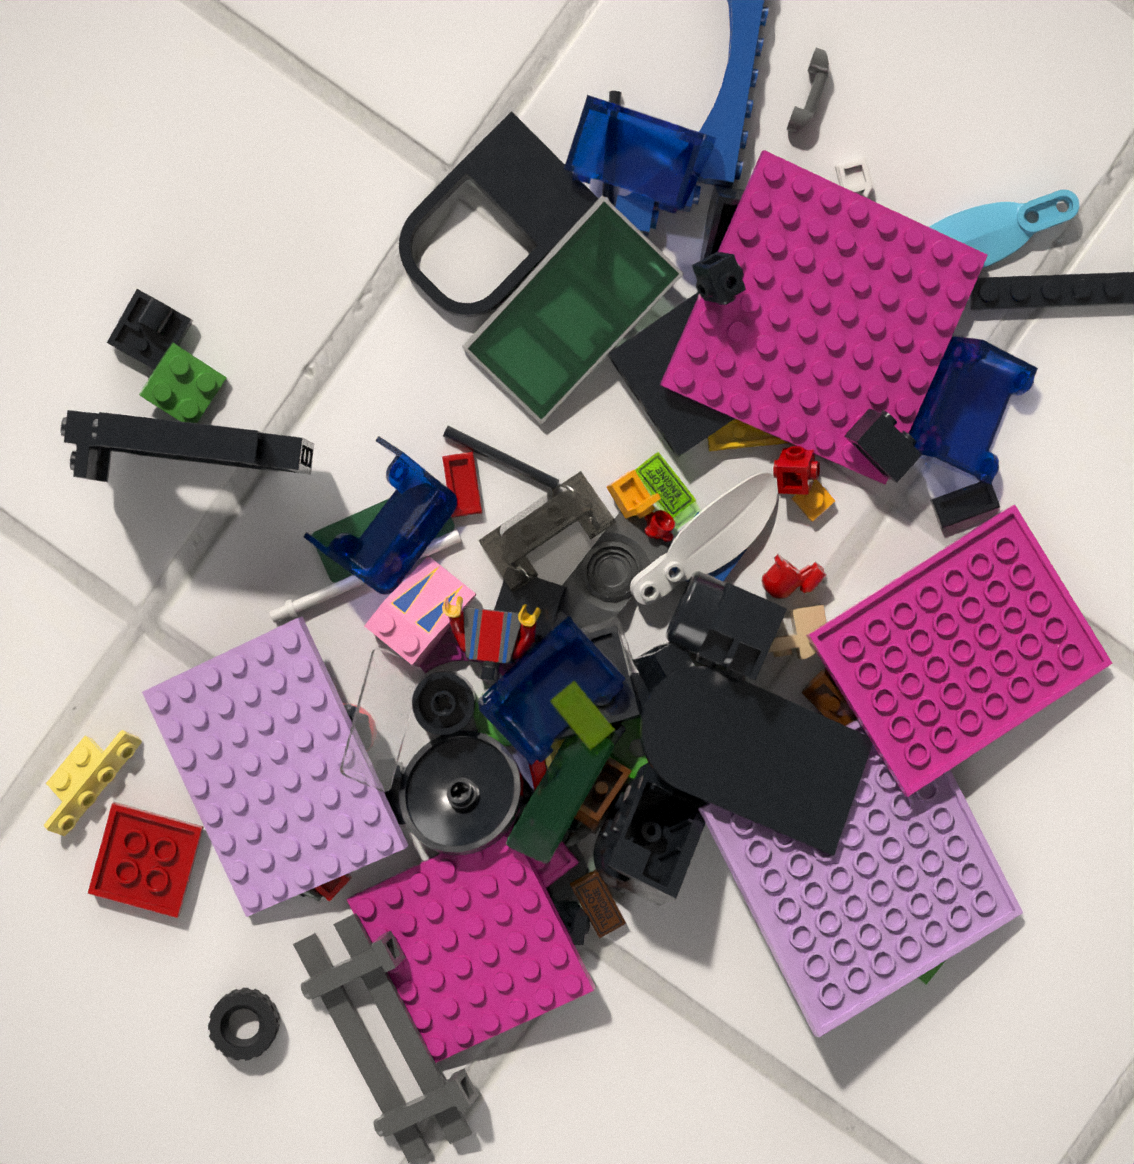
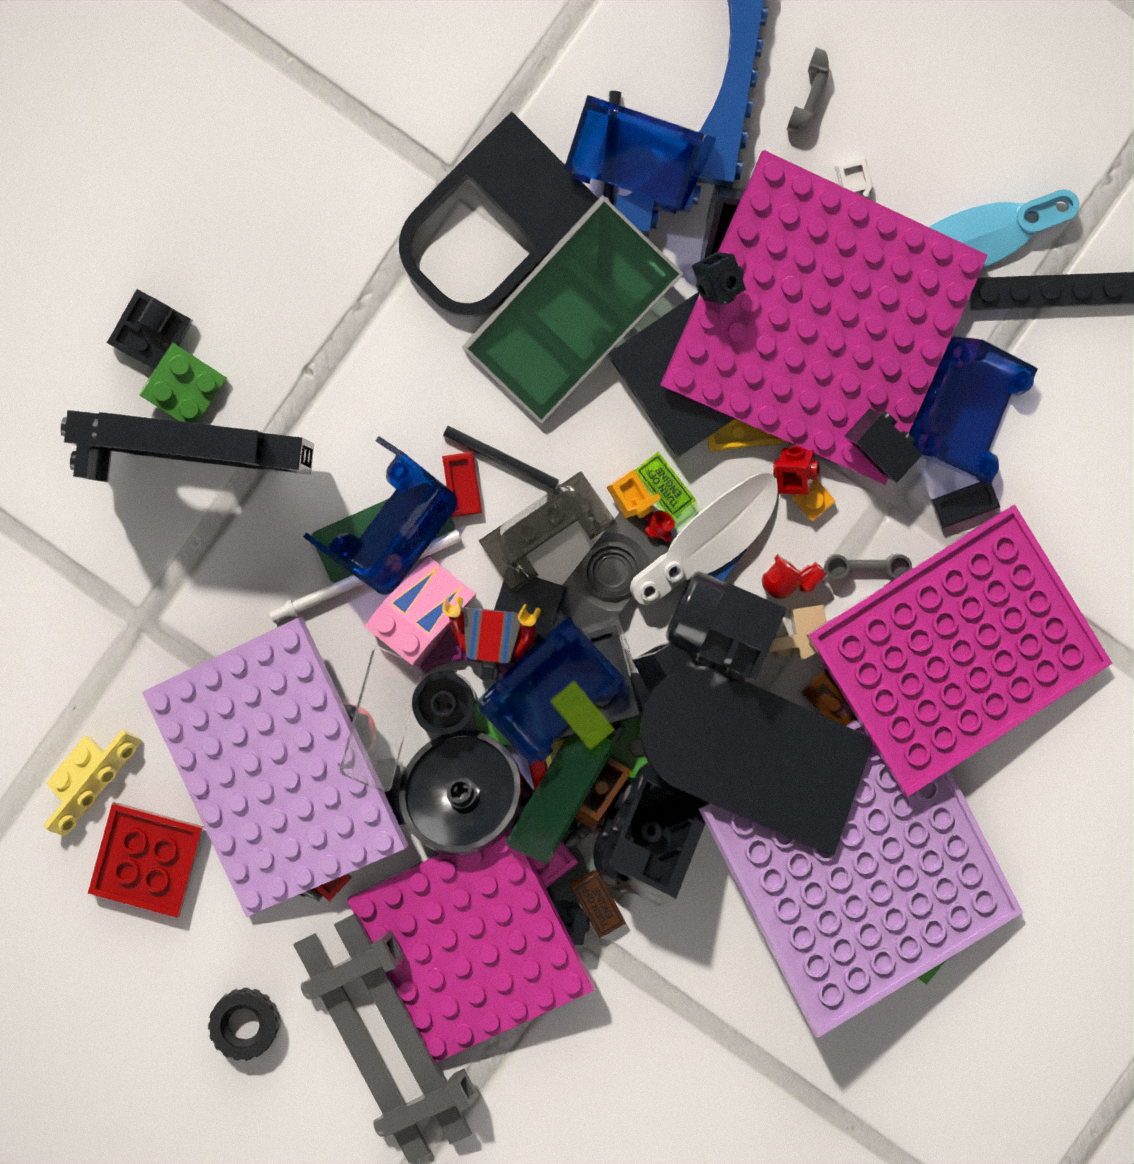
(838, 566): none -> dark grey bar

